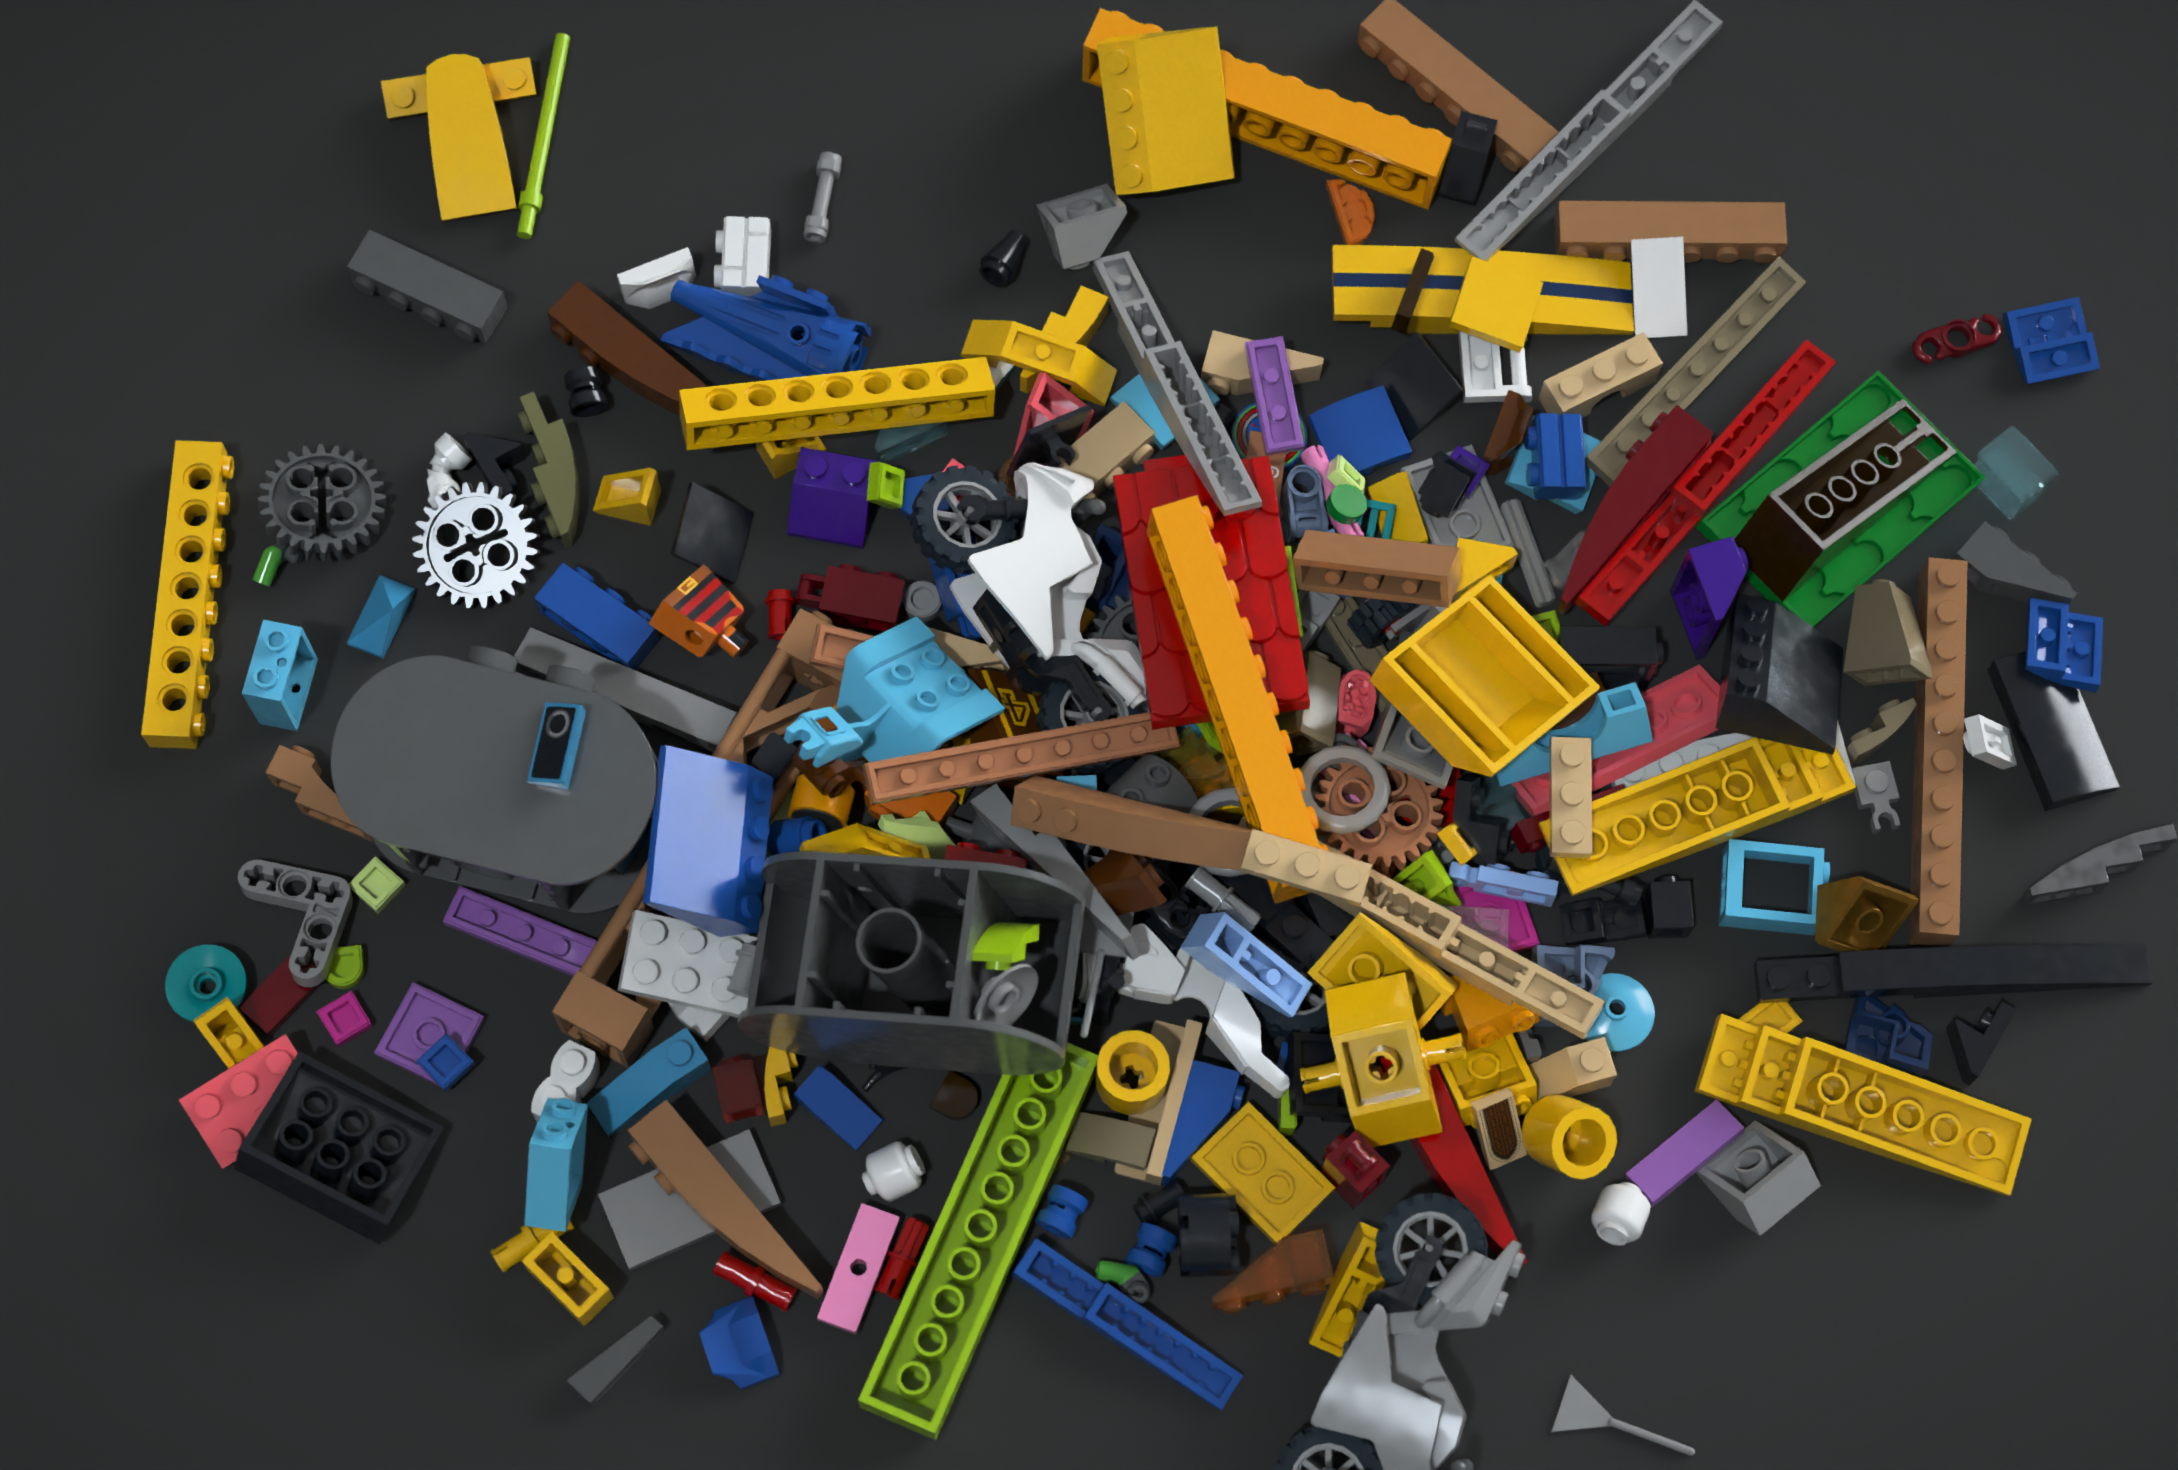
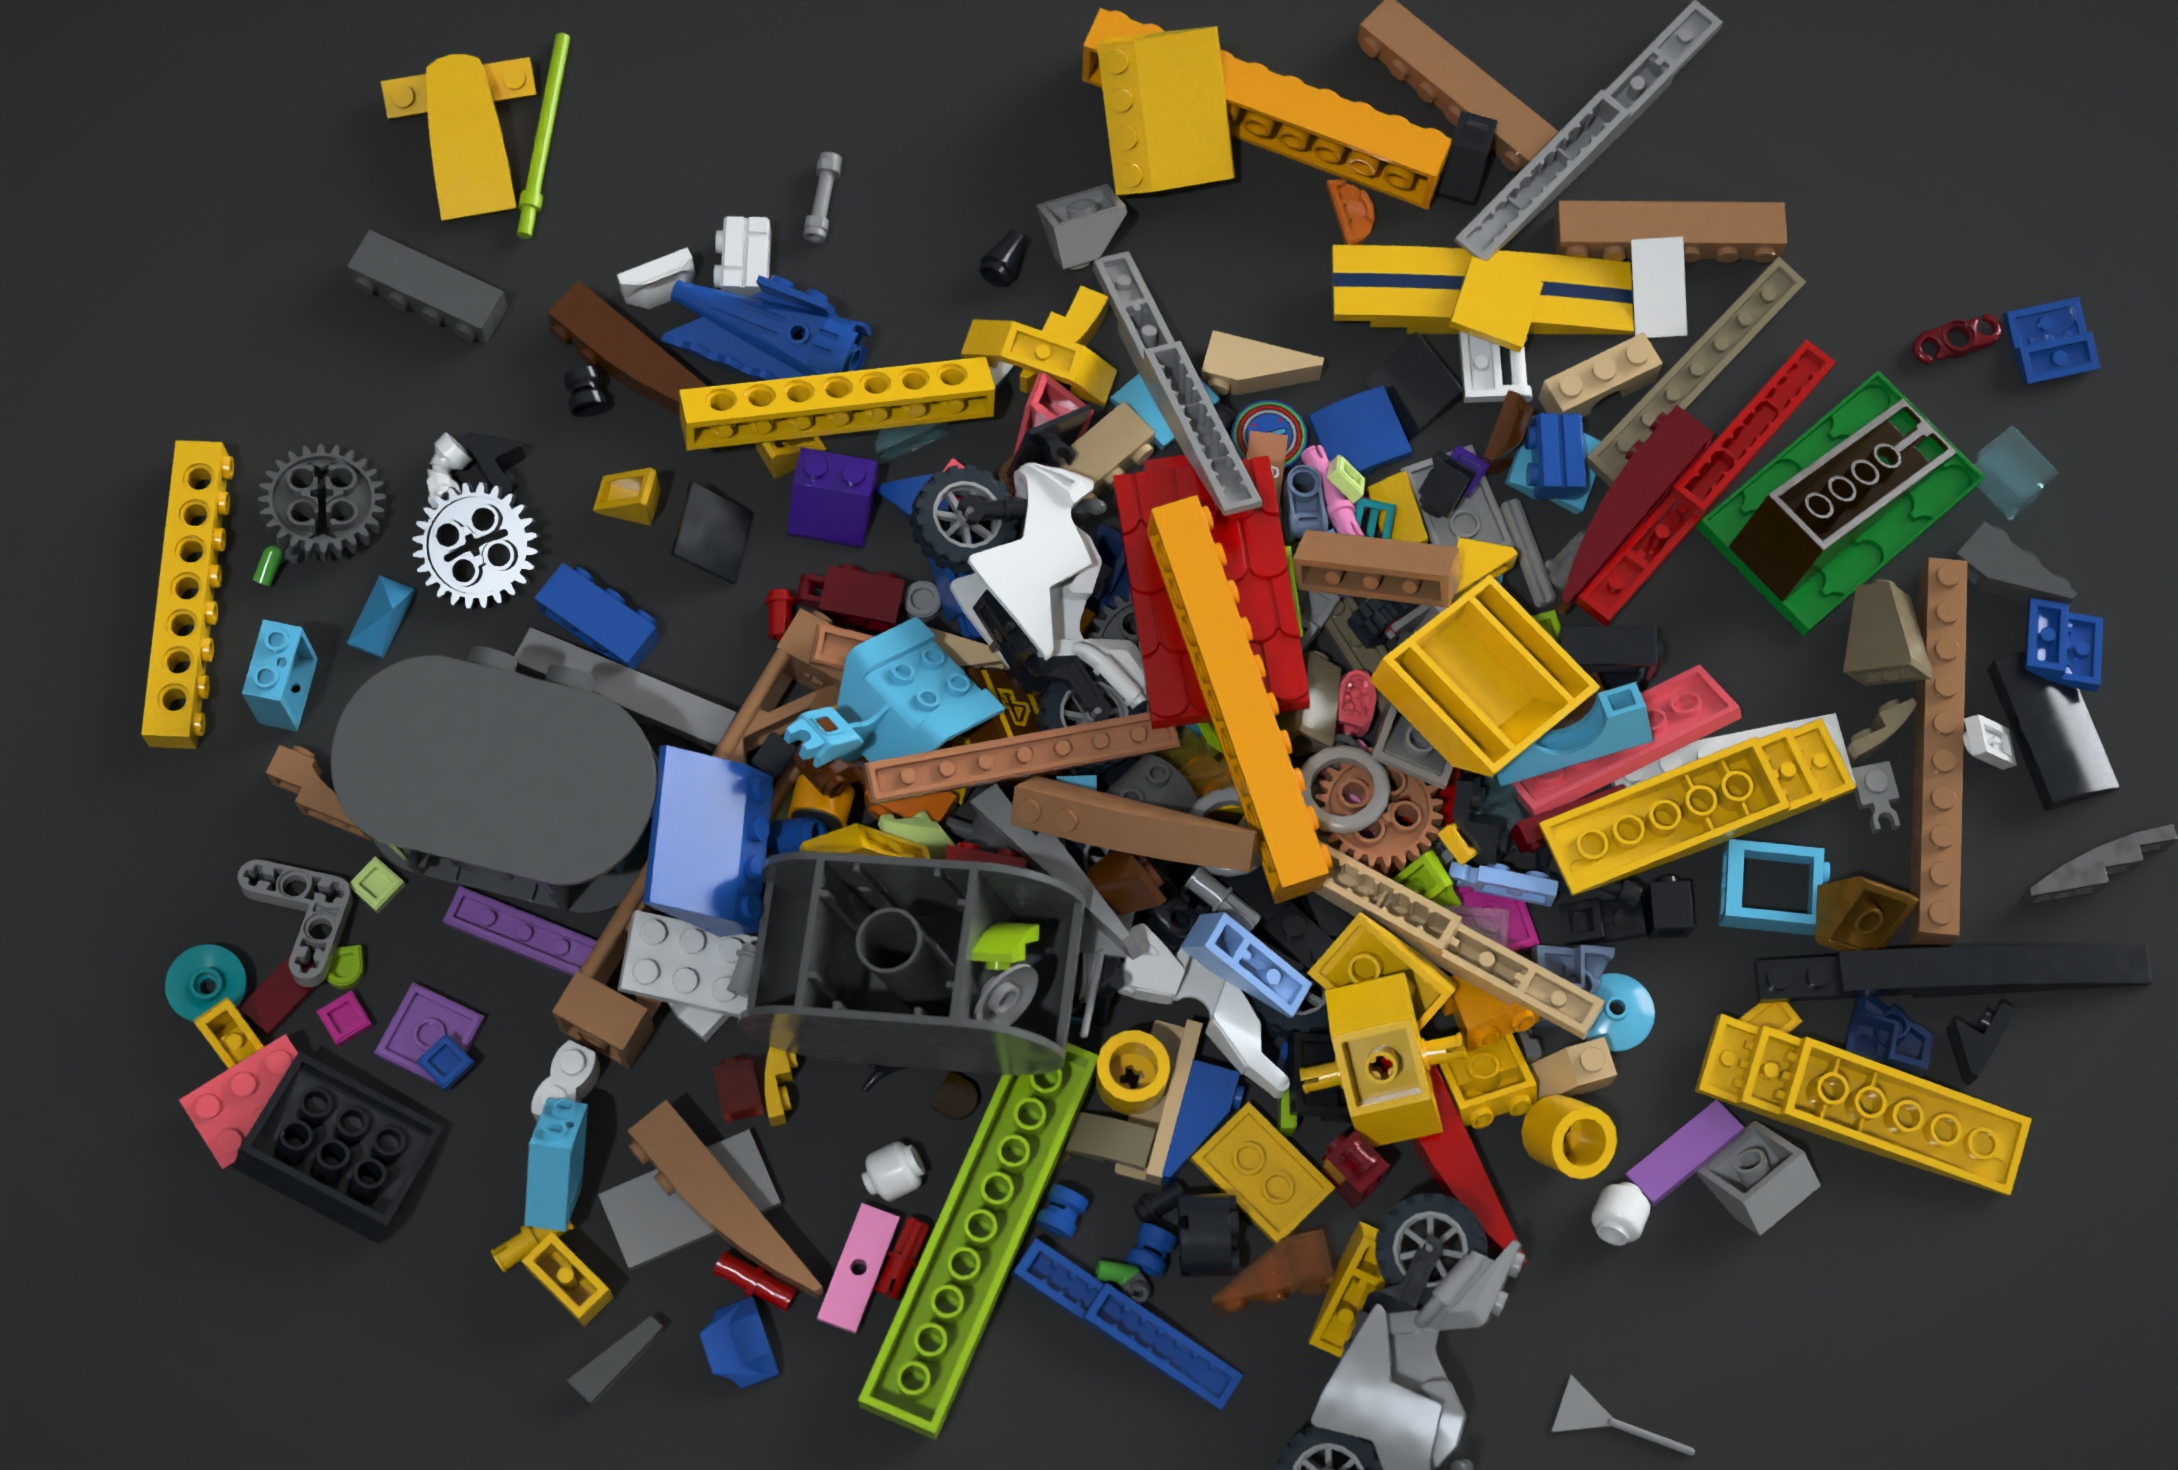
(557, 470): olive slope -> none
(557, 745): slope -> none
(650, 1081): dark azure slope -> none
(701, 615): torso -> none
(837, 1107): blue slope -> none
(885, 485): lime tile -> none
(1274, 395): medium lavender tile -> none
(1306, 867): tan plate -> none
(1346, 504): tile -> none
(1412, 291): dark brown tile -> none
(1498, 1128): tile -> none
(1570, 797): tan plate -> none
(1706, 589): dark purple slope -> none
(1779, 677): black slope -> none

